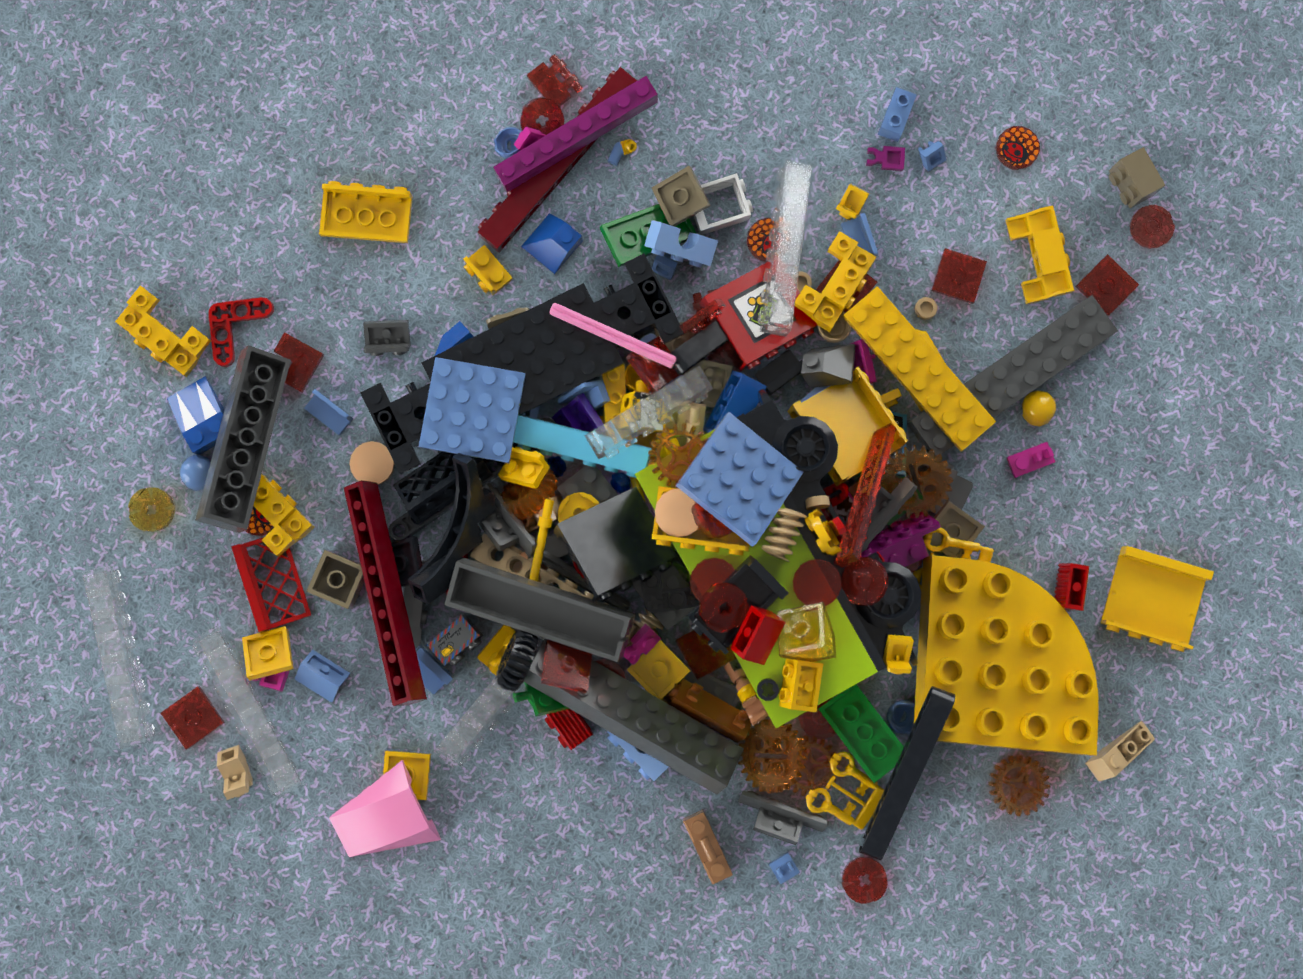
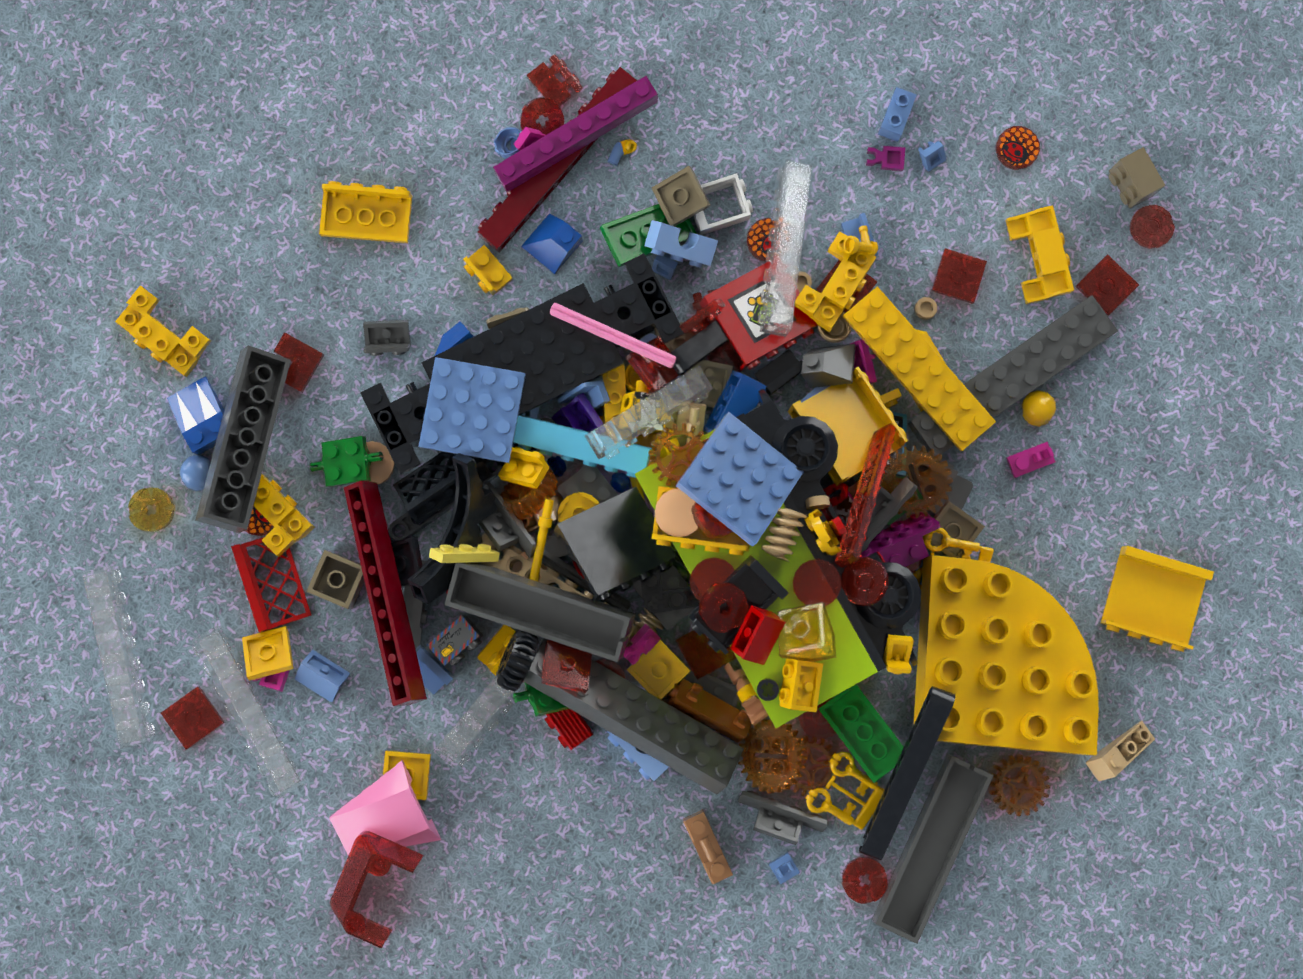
(226, 323): red beam -> none
(235, 772): tan brick -> none
(328, 413): medium blue panel -> none
(346, 461): none -> green plate
(368, 855): none -> clear red windscreen
(464, 554): none -> light yellow plate
(852, 202): yellow bracket -> none
(852, 243): none -> yellow piece
(895, 714): medium blue hair -> none
(932, 848): none -> dark grey piece
(1071, 586): red brick -> none

